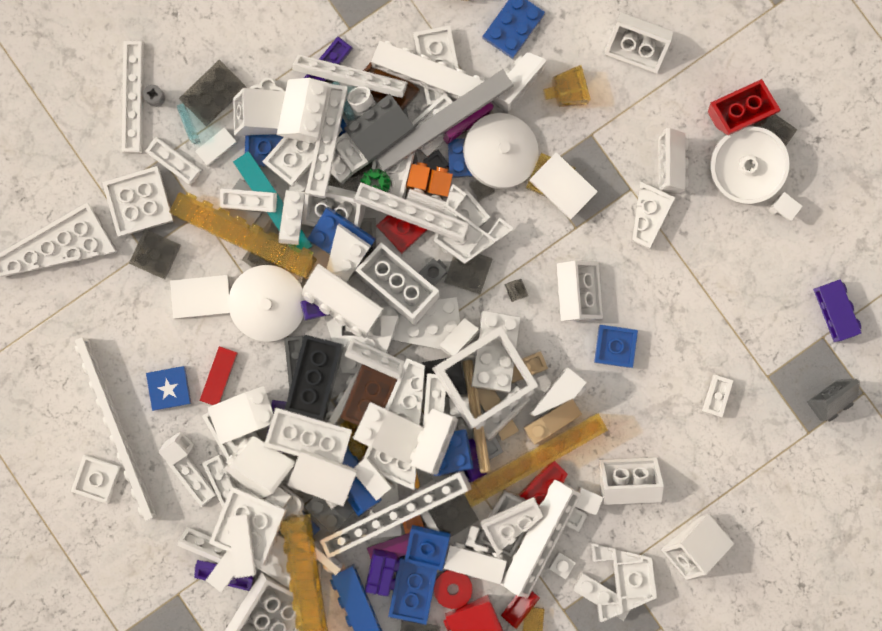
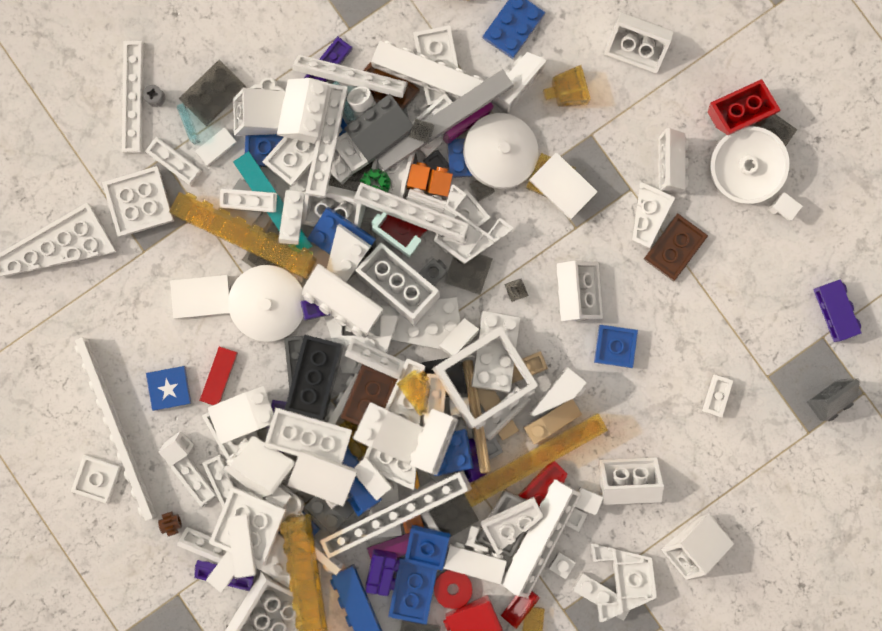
(154, 254): clear smoke plate -> none
(170, 523): none -> reddish brown gear
(407, 251): none -> light aqua panel
(416, 389): none -> clear yellow slope
(421, 131): none -> clear smoke plate
(675, 247): none -> reddish brown tile

